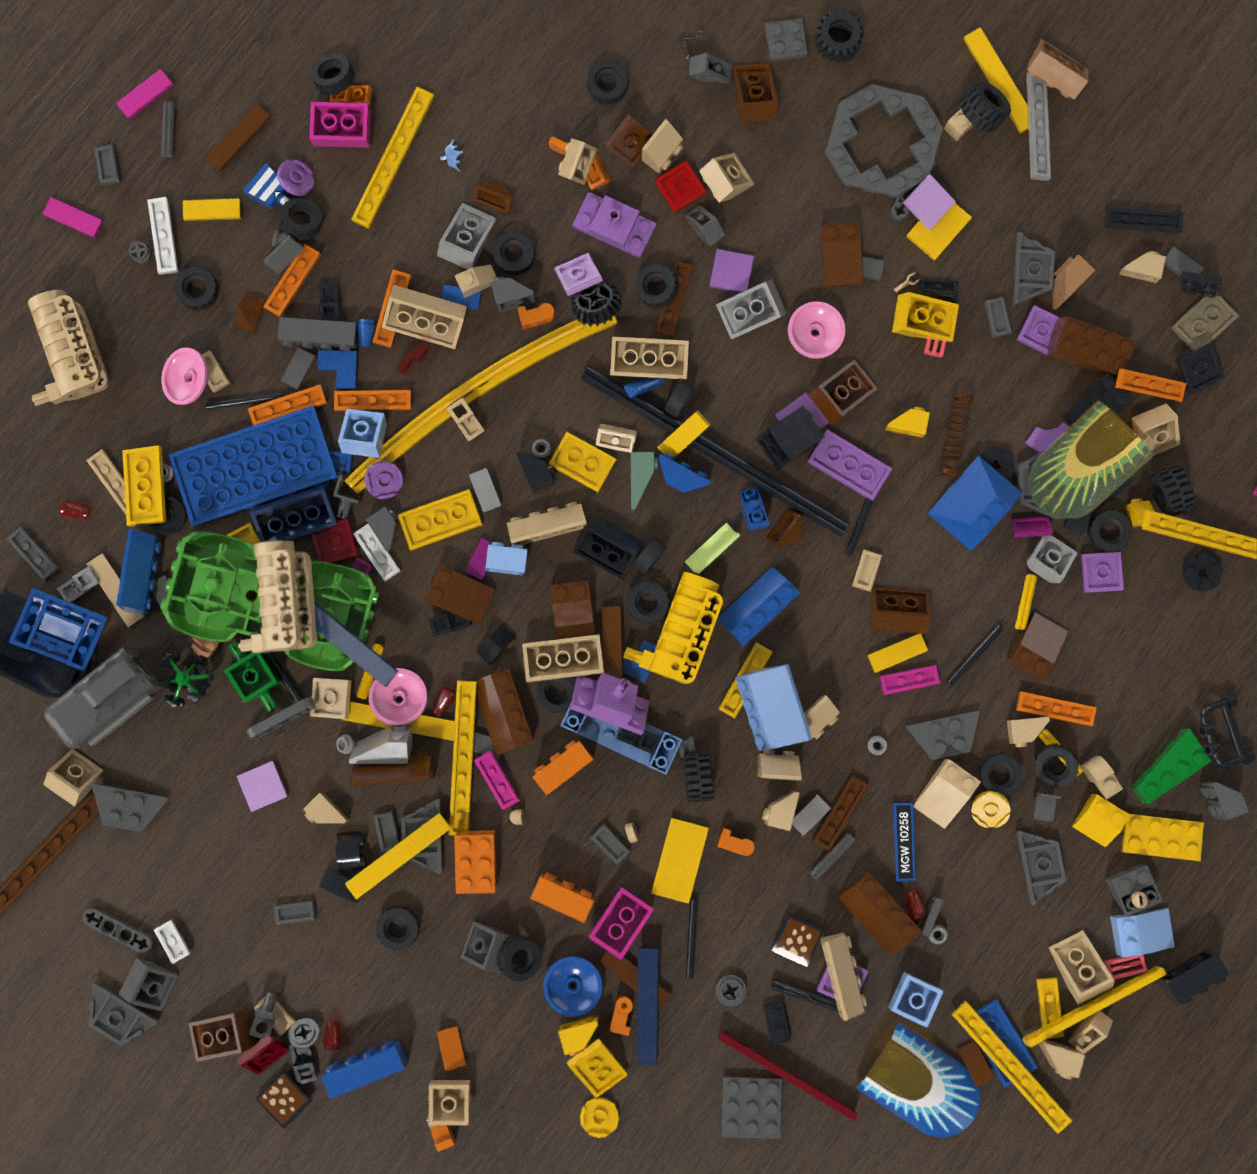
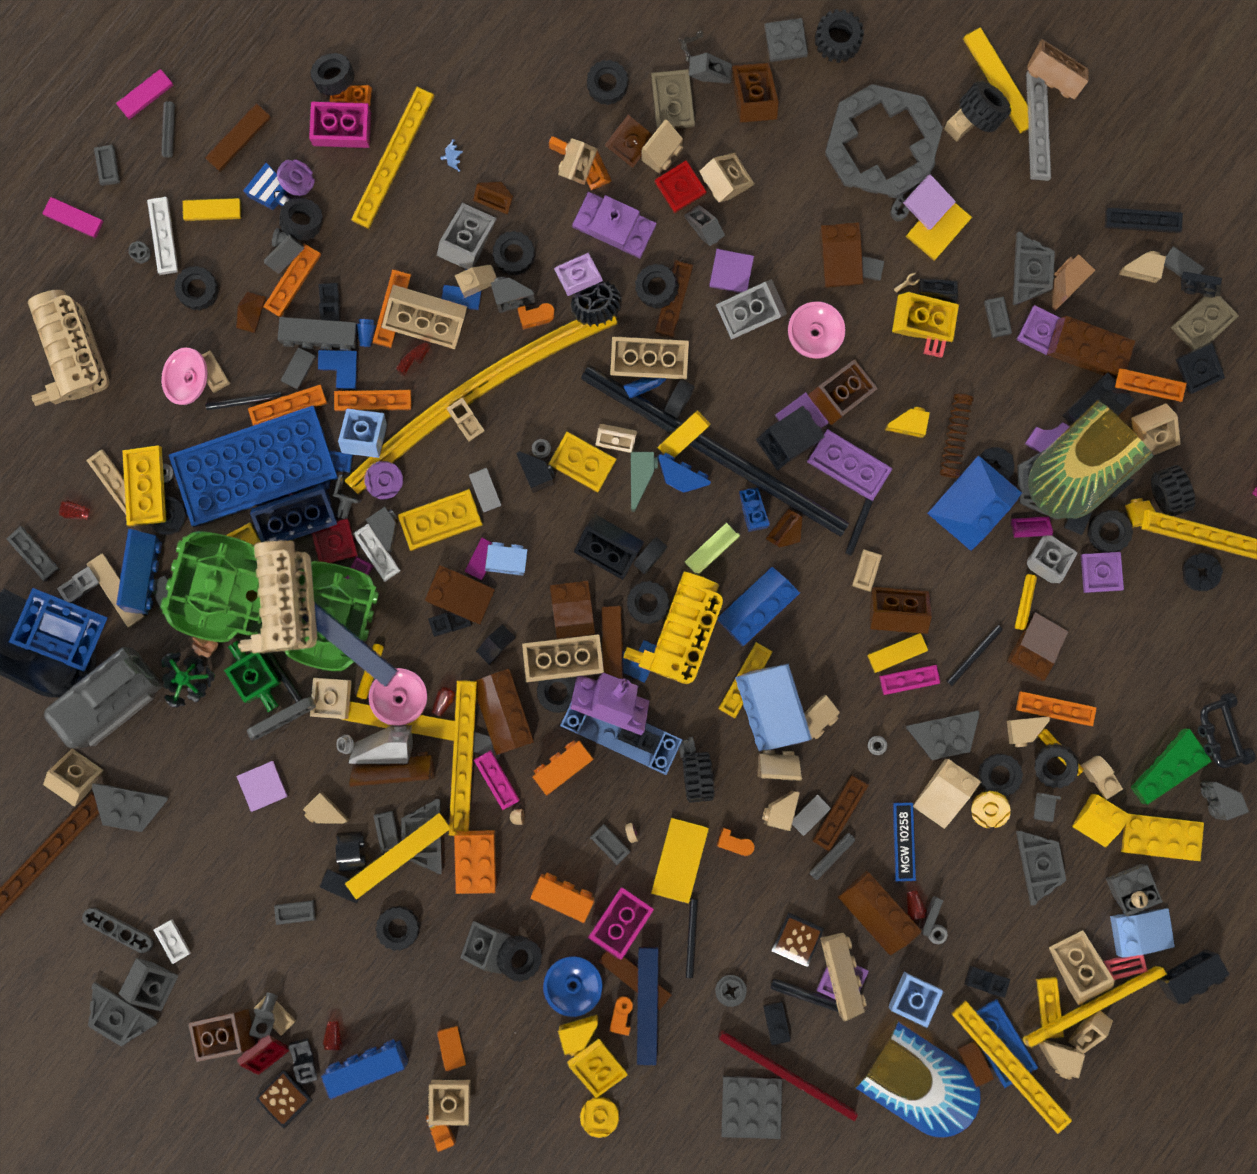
(297, 1030): dark grey gear -> none
(546, 525): tan slope -> none
(673, 98): none -> dark tan plate
(987, 981): none -> black slope

